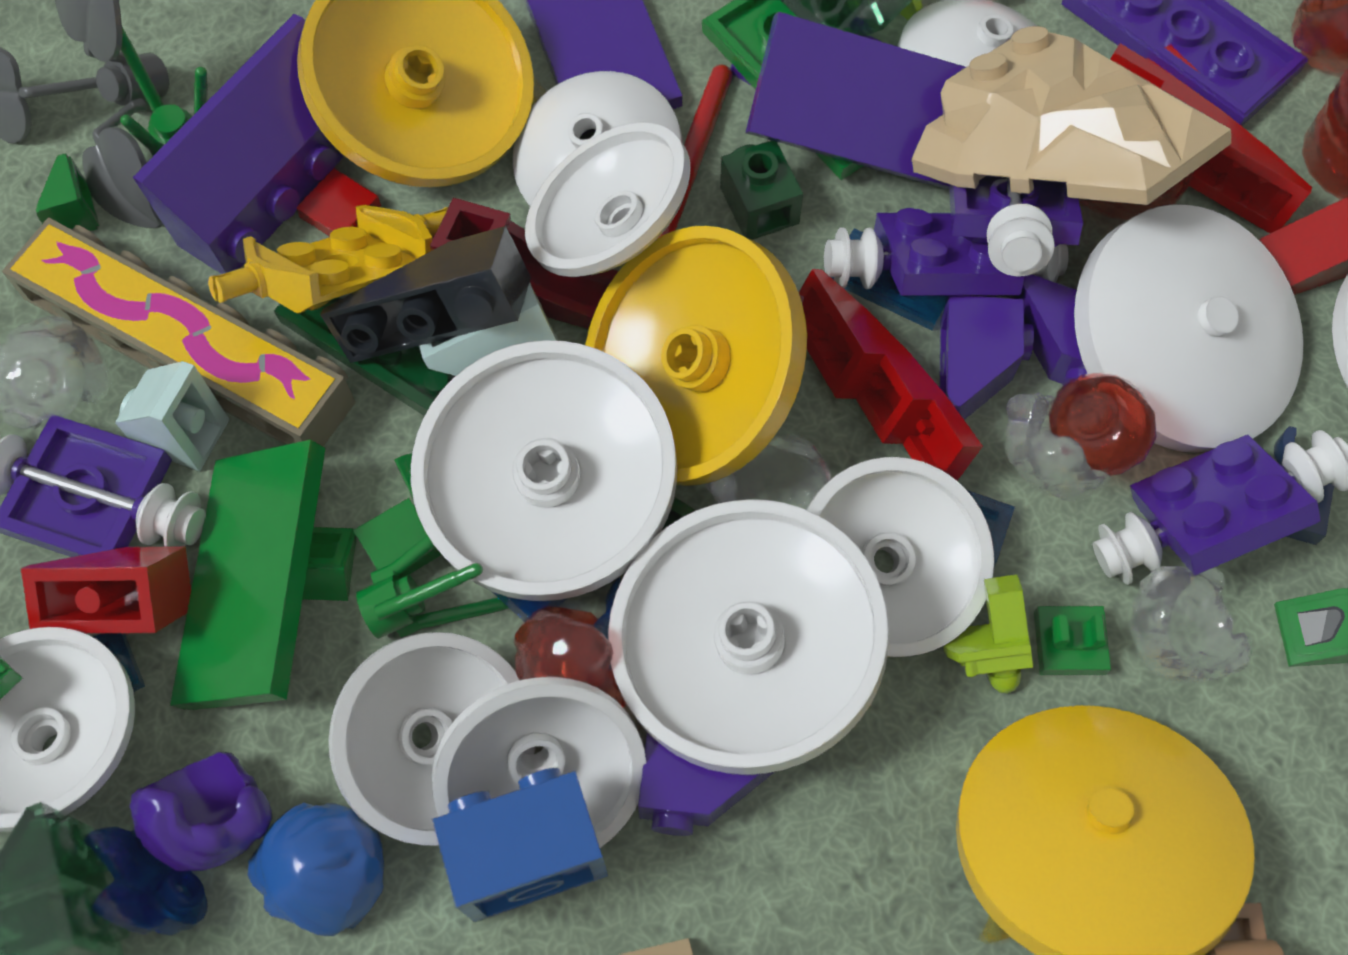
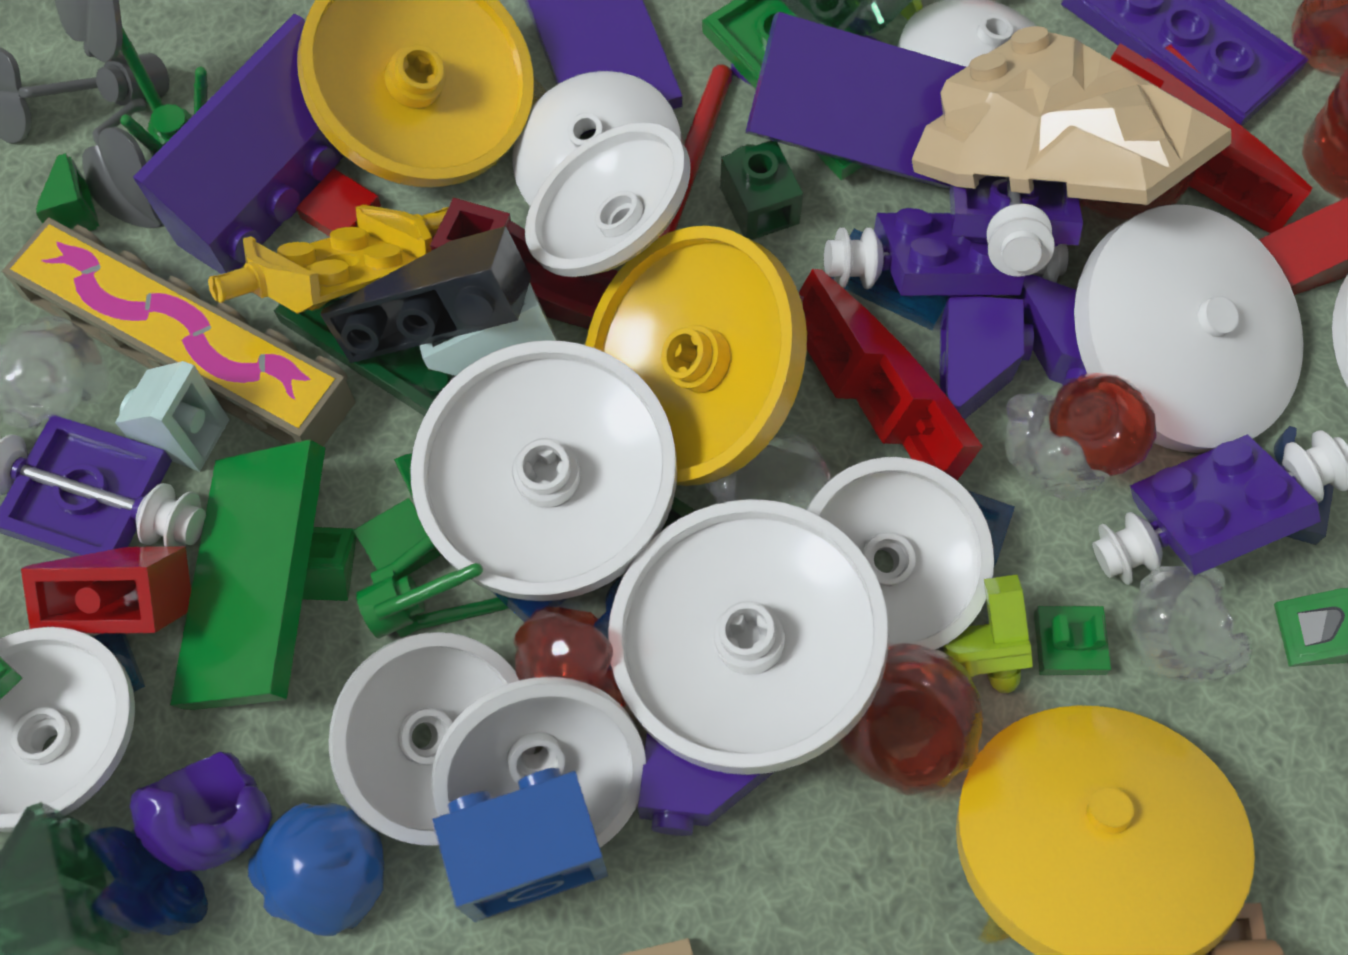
(919, 723): none -> clear red piece

